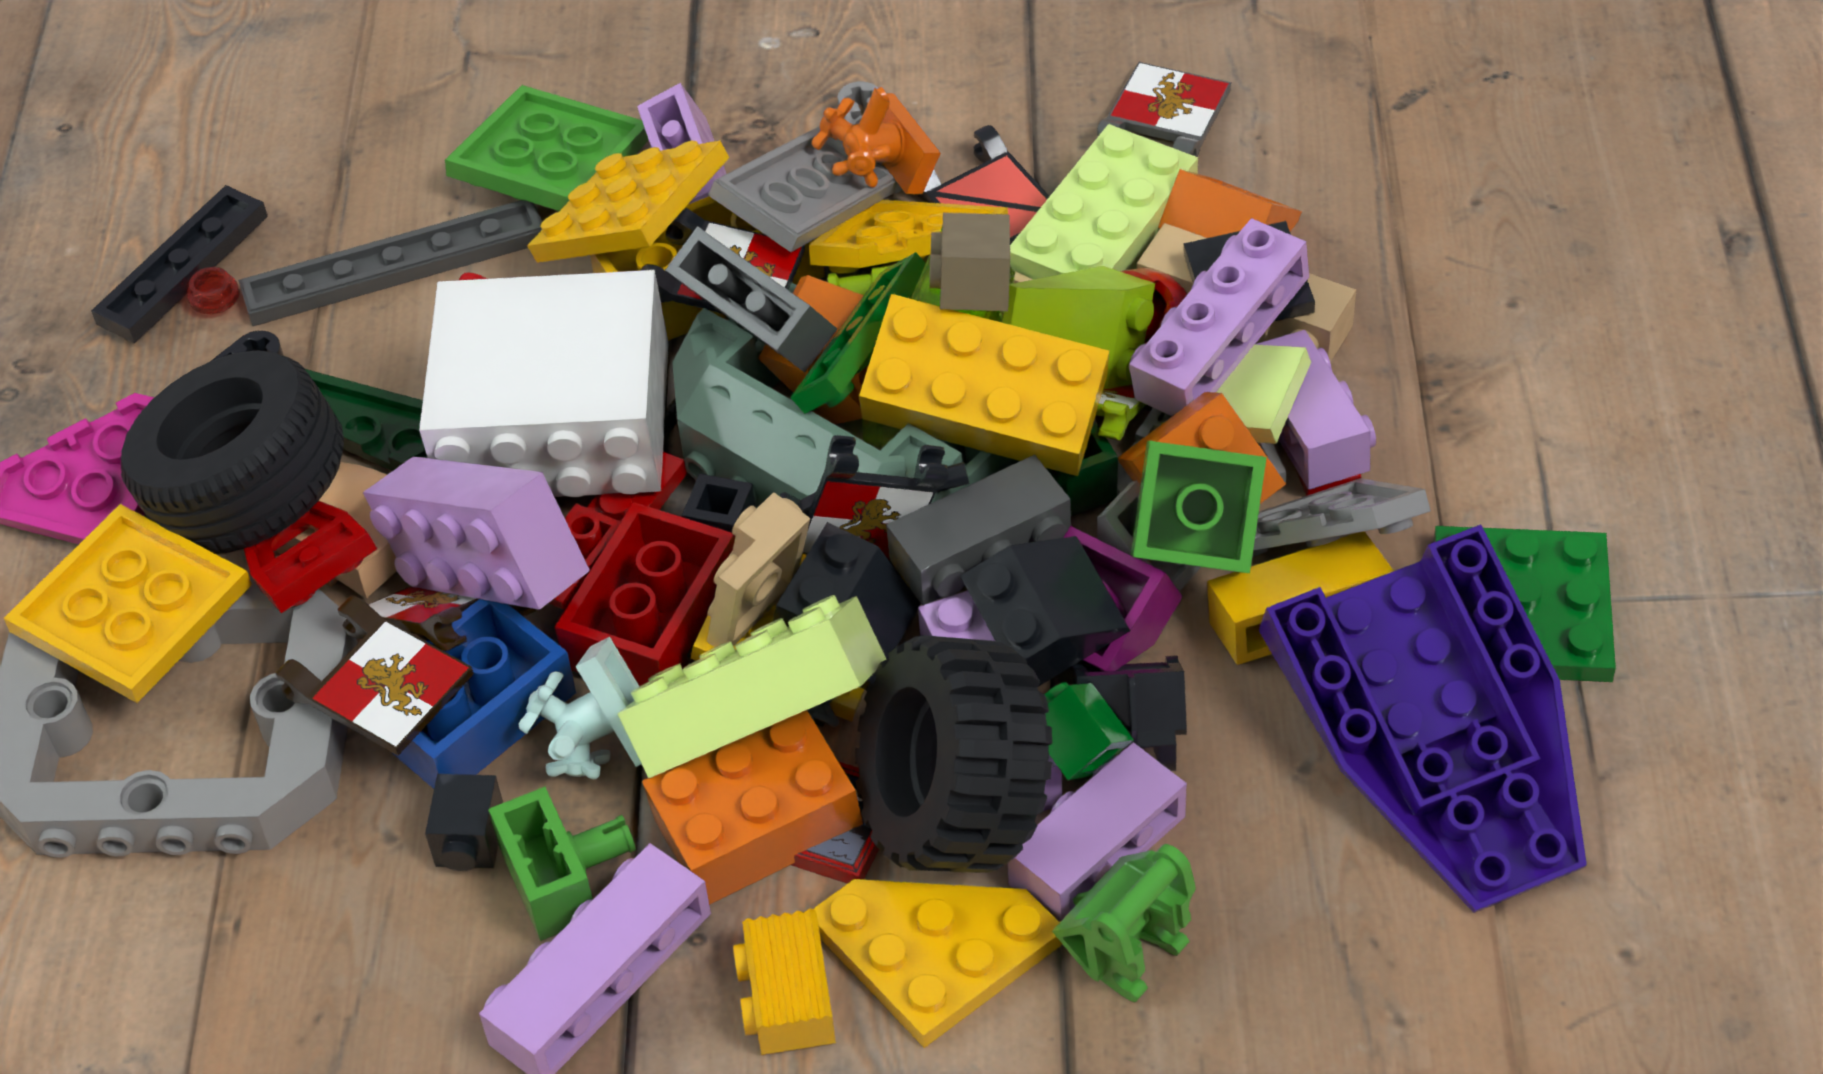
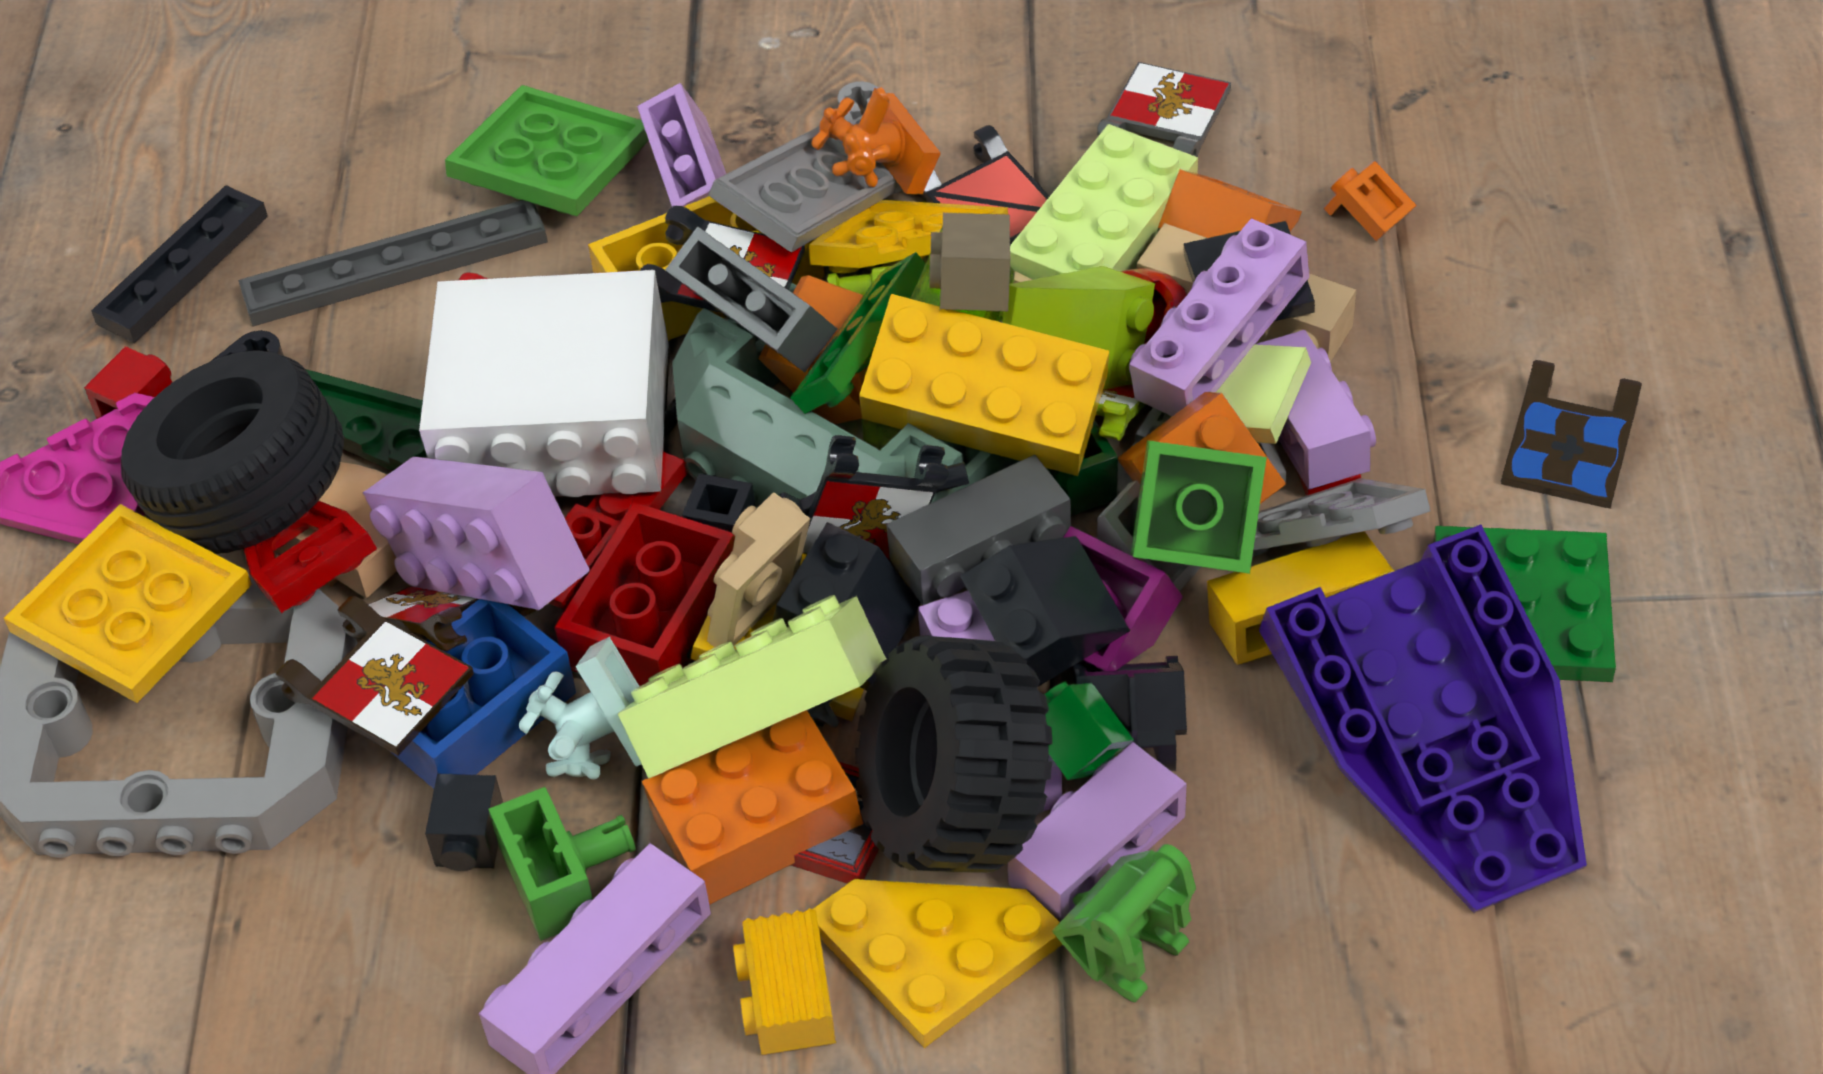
(124, 375): none -> red brick
(212, 291): clear red plate -> none
(628, 201): yellow plate -> none
(1371, 199): none -> orange bracket
(1567, 445): none -> dark brown flag

